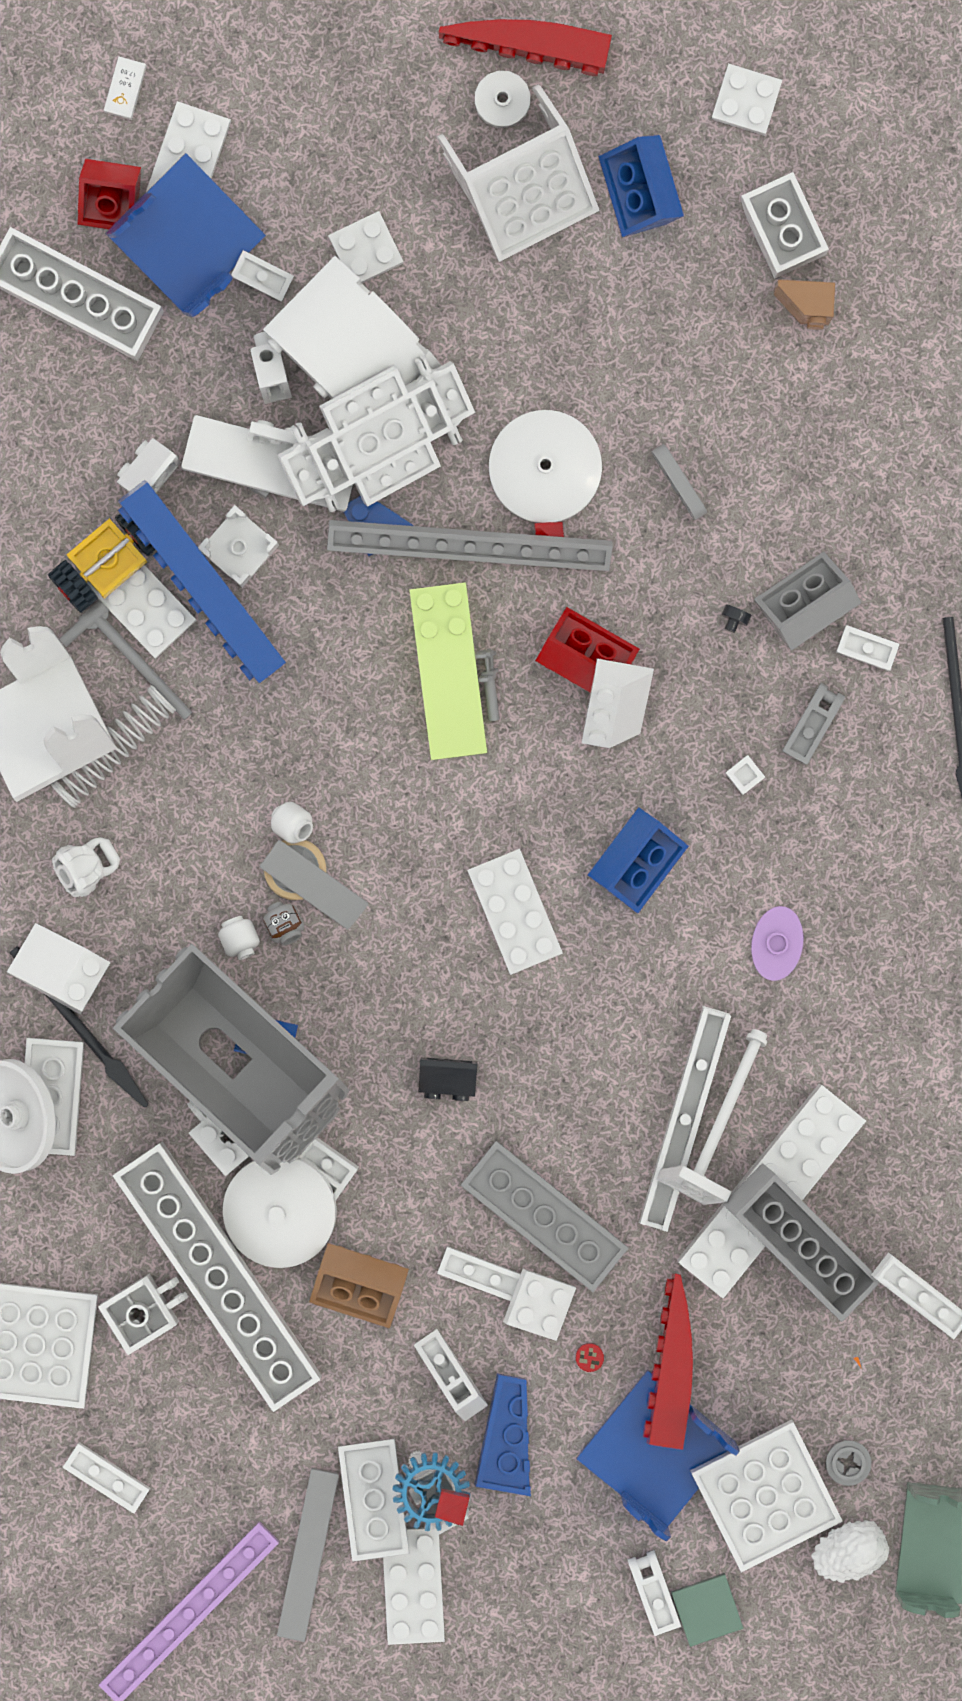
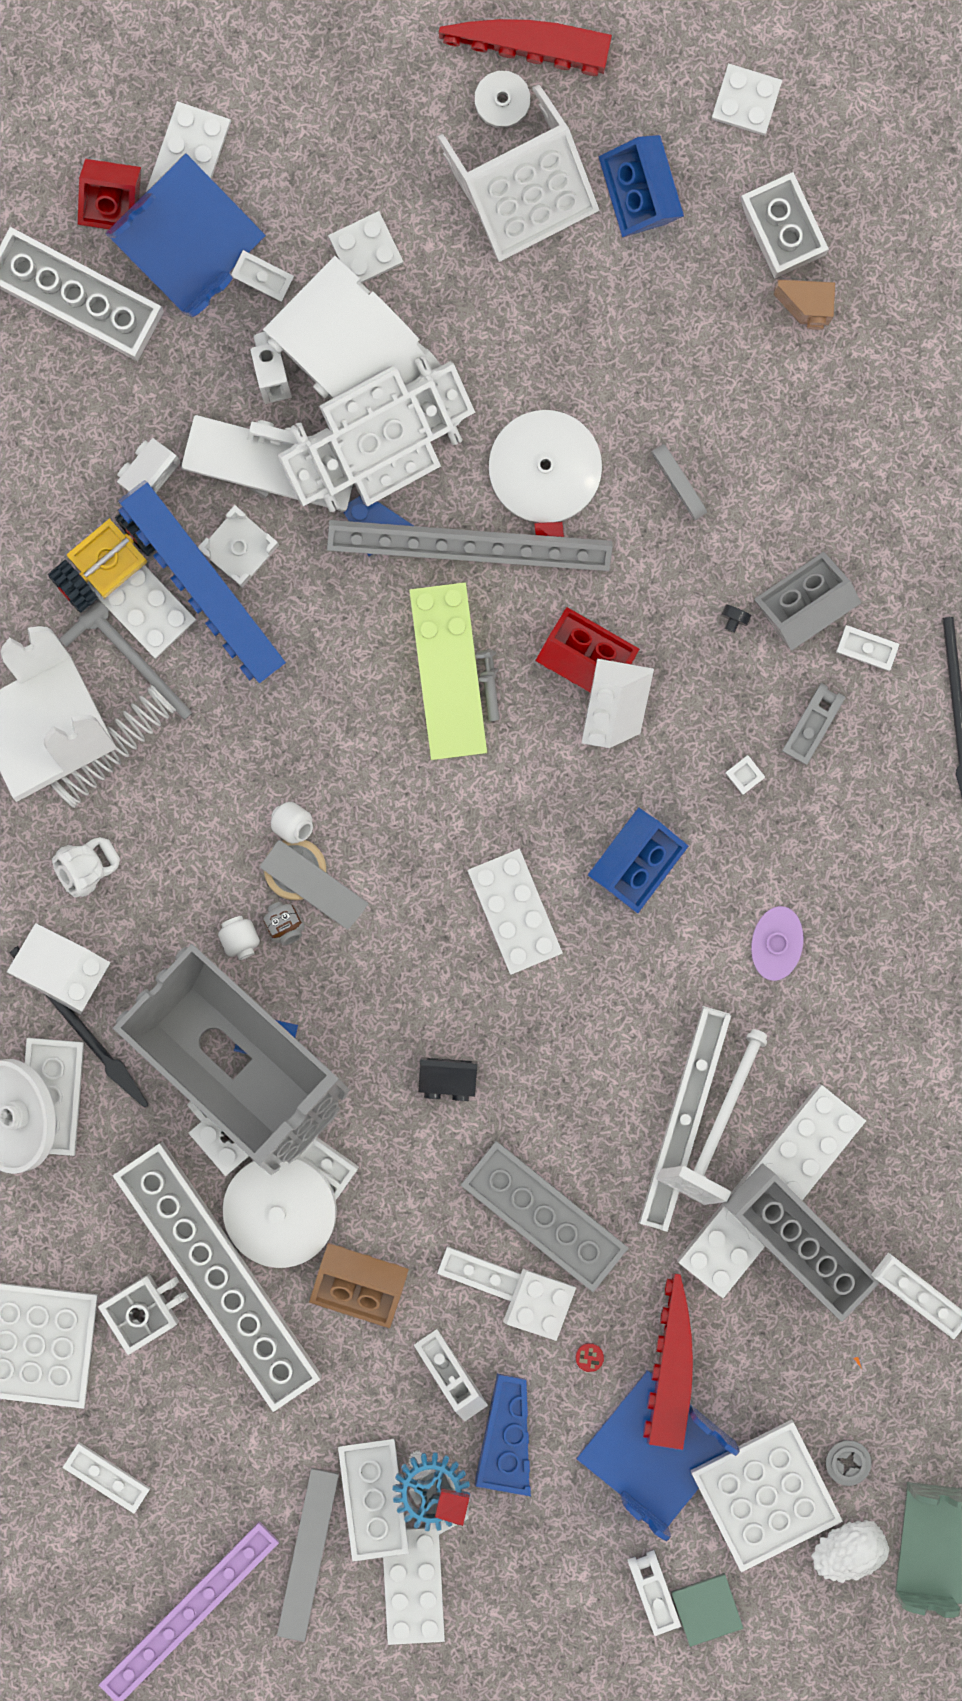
(125, 88): white tile -> none

